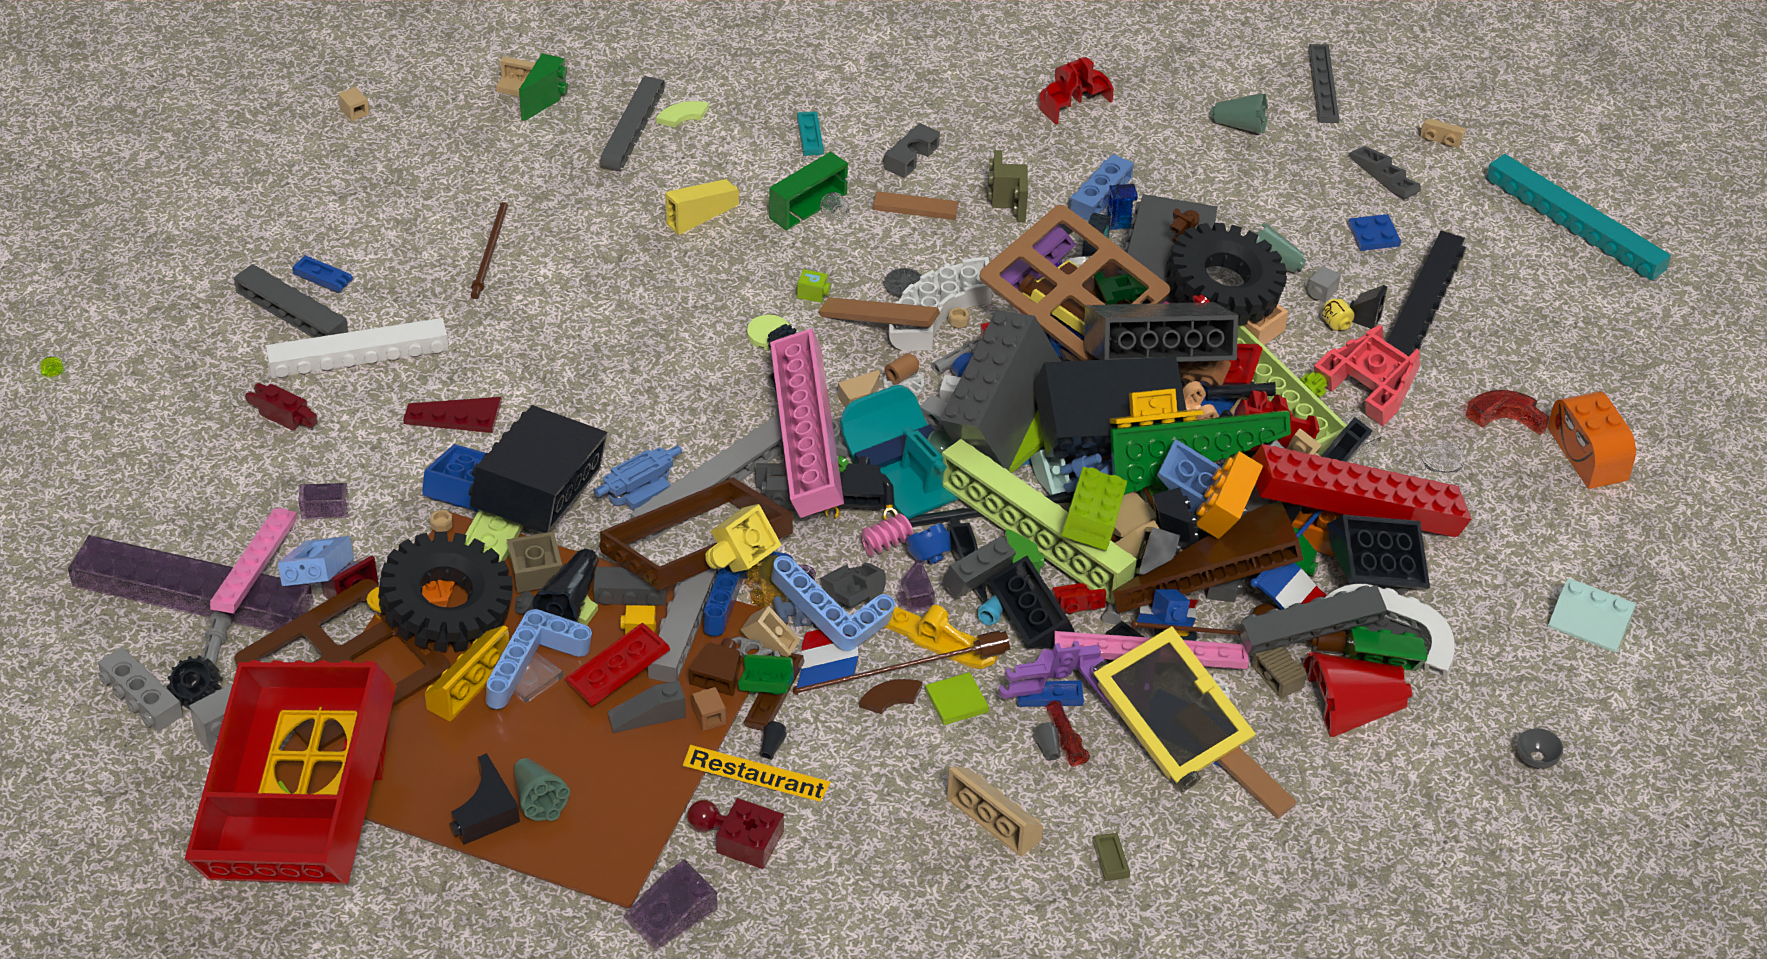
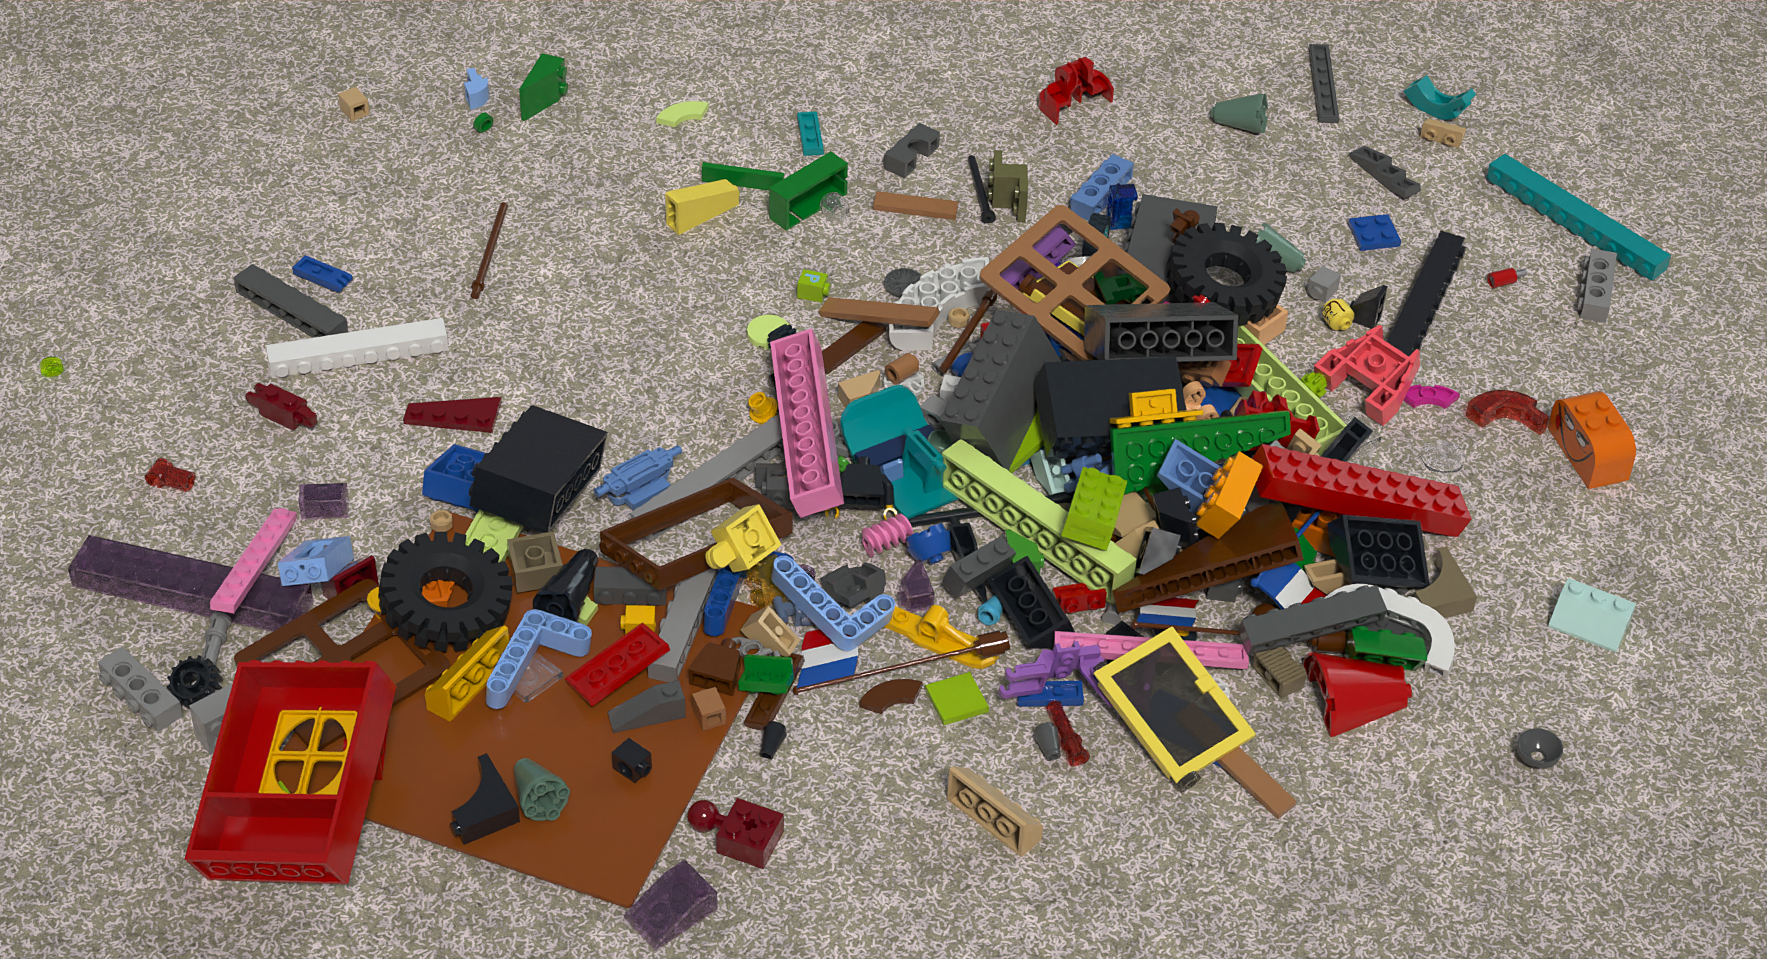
(164, 473): none -> clear red piece
(476, 89): none -> light blue brick
(483, 122): none -> green tile
(513, 75): tan bracket -> none
(524, 602): dark grey wheel -> none
(631, 123): dark grey beam -> none
(632, 760): none -> black brick
(741, 176): none -> green tile
(756, 773): yellow sticker -> none
(762, 407): none -> yellow piece
(851, 344): none -> reddish brown tile
(893, 470): none -> medium blue slope
(987, 215): none -> black bar
(987, 300): none -> reddish brown bar
(1111, 856): olive tile -> none
(1170, 606): blue brick -> none
(1240, 390): black pin -> none
(1326, 575): none -> tan slope
(1434, 395): none -> dark pink tile
(1435, 103): none -> teal arch
(1450, 591): none -> dark tan arch
(1504, 277): none -> red piece
(1597, 286): none -> light grey brick

